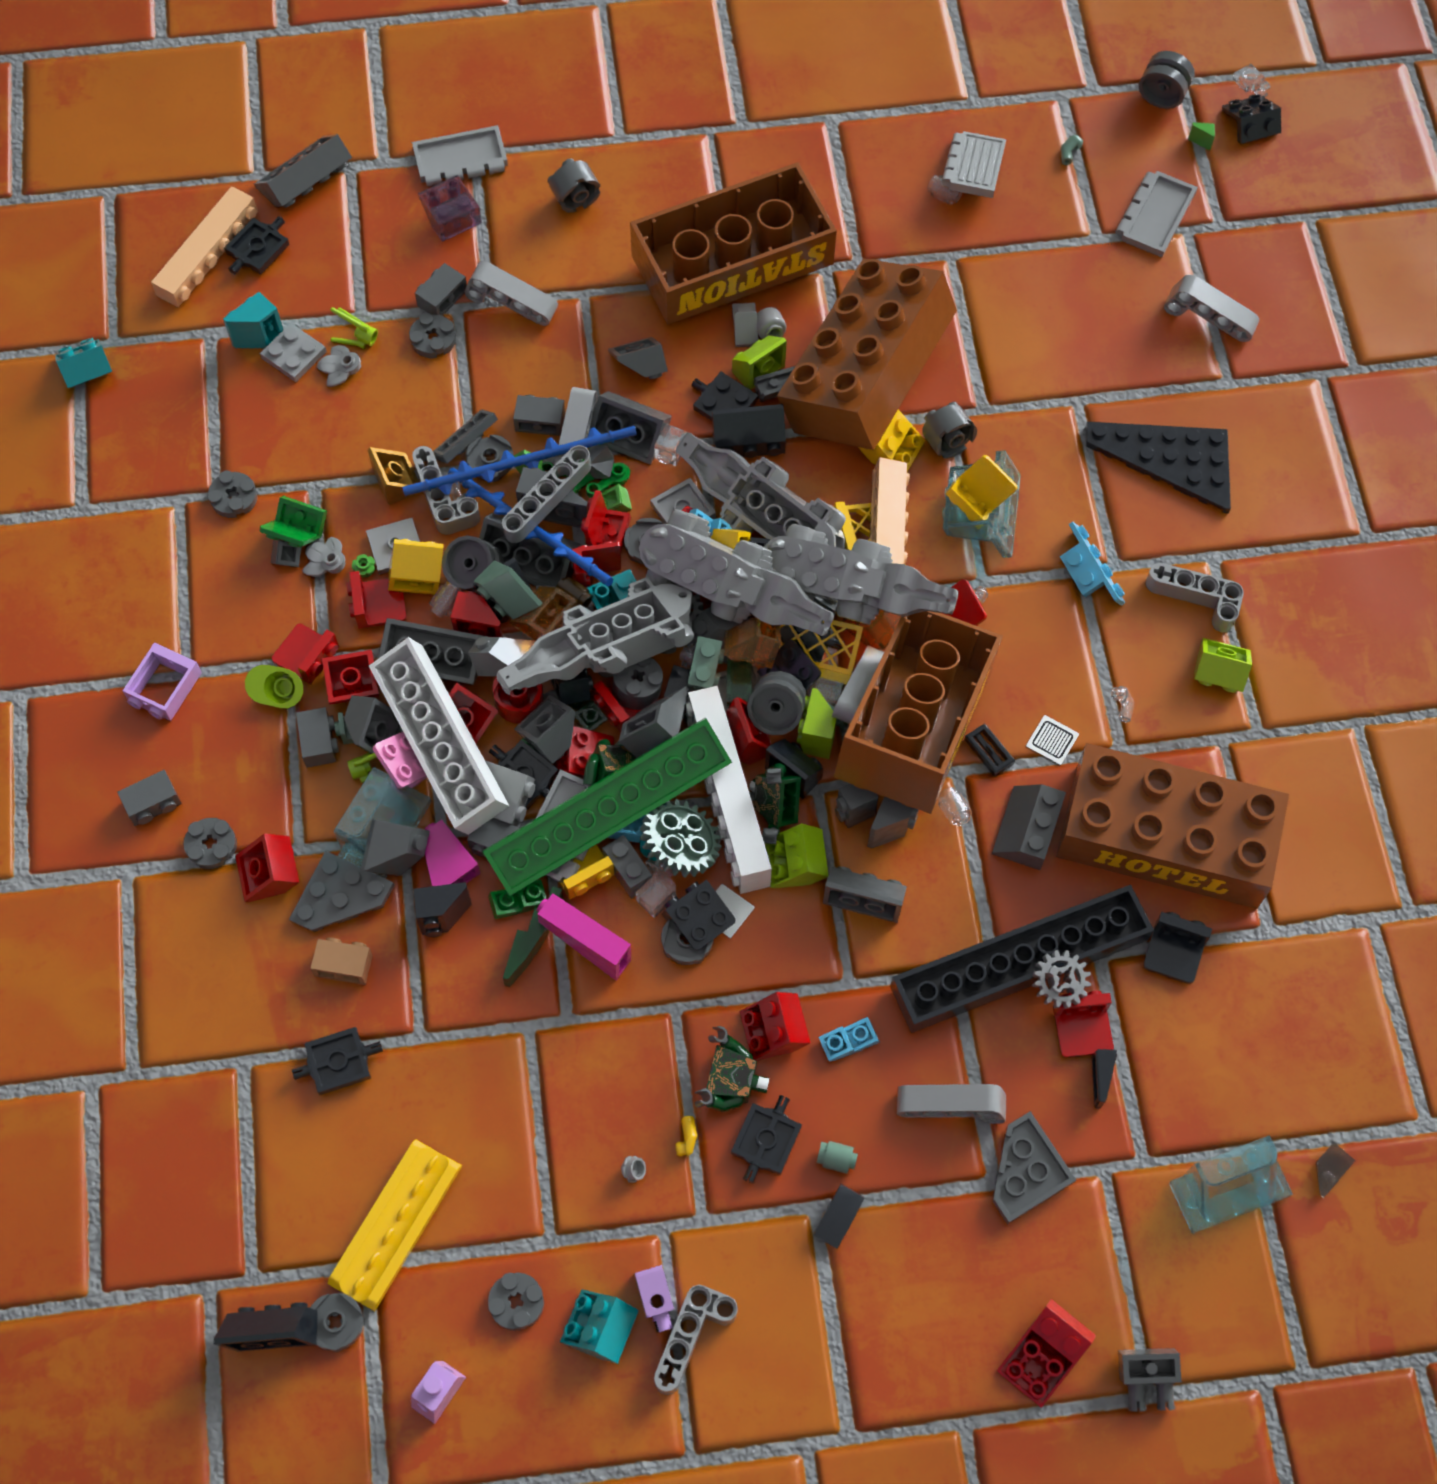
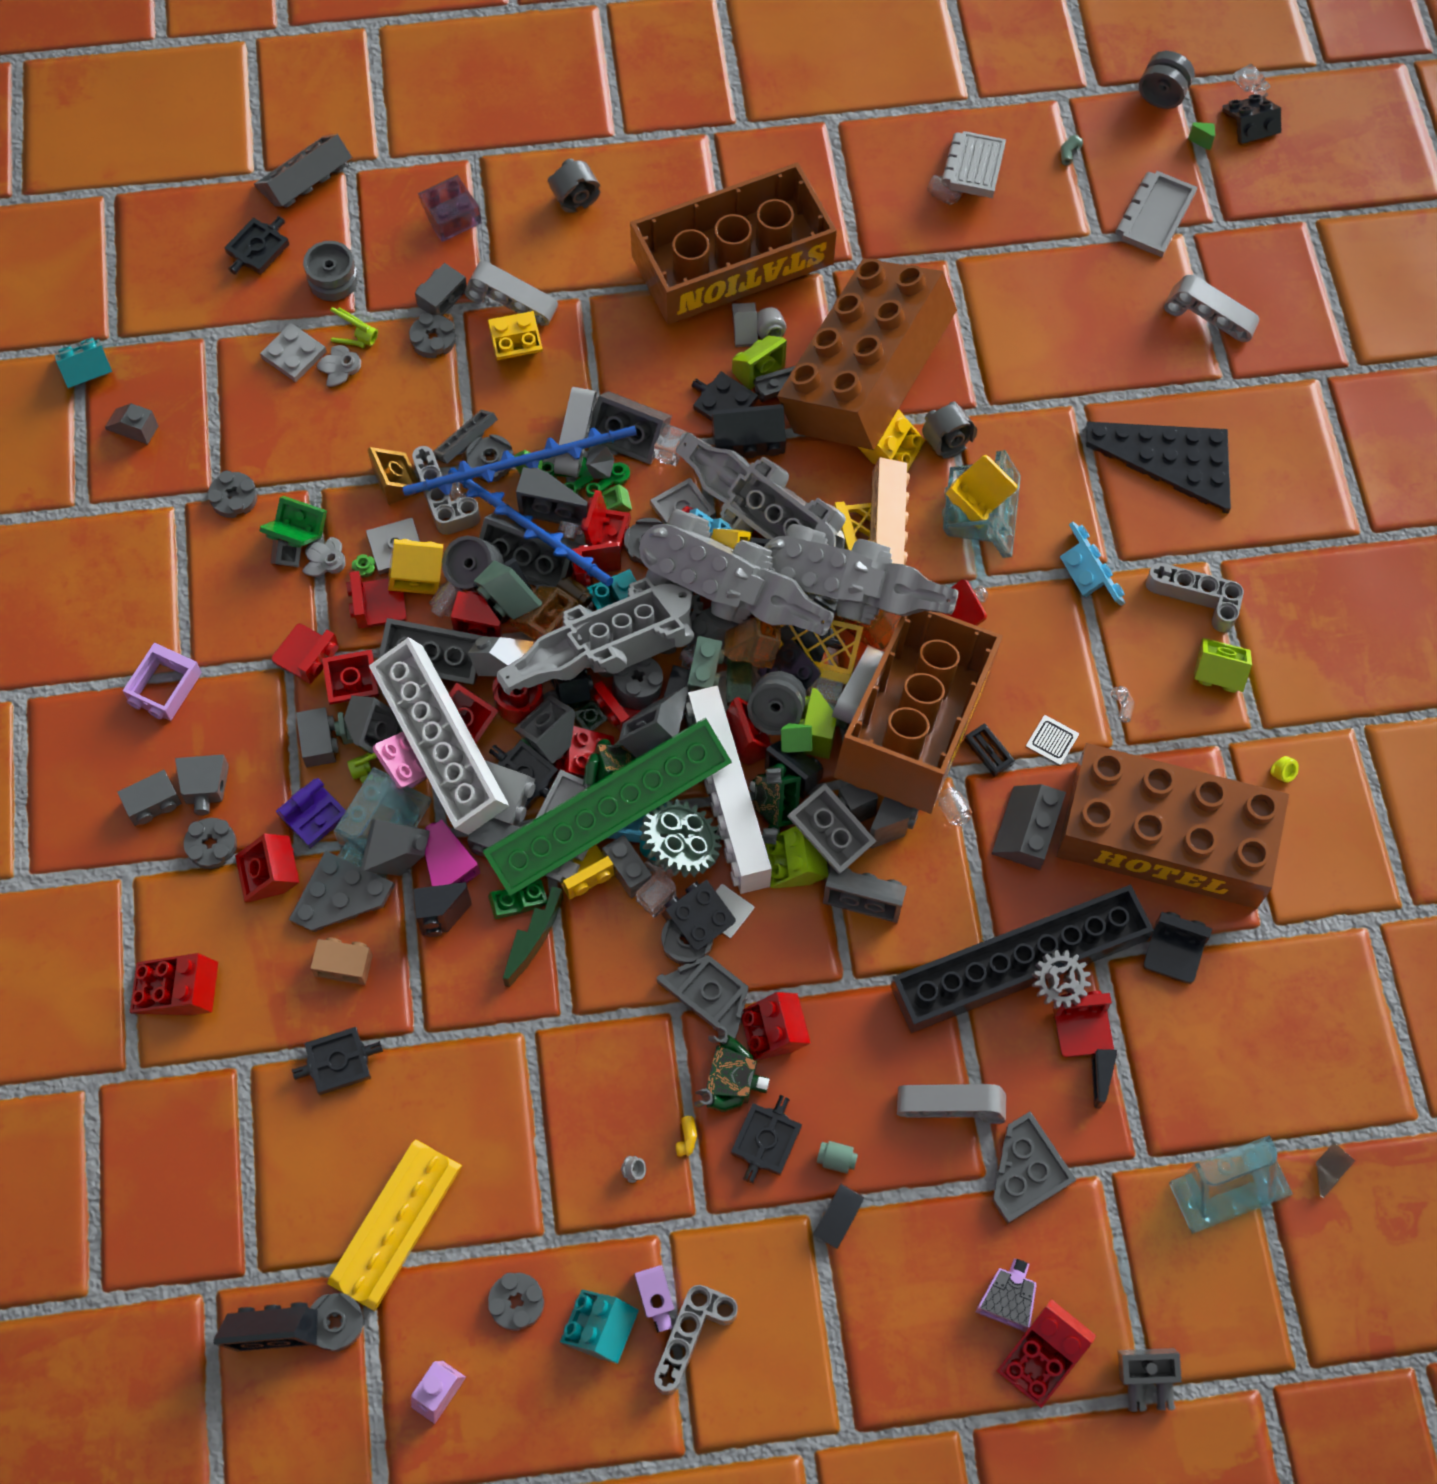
(133, 423): none -> dark grey slope
(175, 985): none -> red slope
(202, 780): none -> dark grey torso
(204, 247): light nougat brick -> none
(253, 323): teal slope -> none
(274, 686): lime piece -> none
(311, 812): none -> dark purple plate
(330, 270): none -> dark grey wheel
(460, 154): light grey hinge -> none
(515, 335): none -> yellow slope
(539, 415): dark grey brick -> none
(545, 504): light grey beam -> none
(569, 529): none -> clear plate
(585, 935): dark pink slope -> none
(642, 356): dark grey slope -> none
(709, 992): none -> dark grey wing
(796, 738): none -> bright green slope
(831, 828): none -> light grey slope
(849, 1040): medium azure slope -> none
(1010, 1297): none -> torso
(1285, 769): none -> neon yellow tile

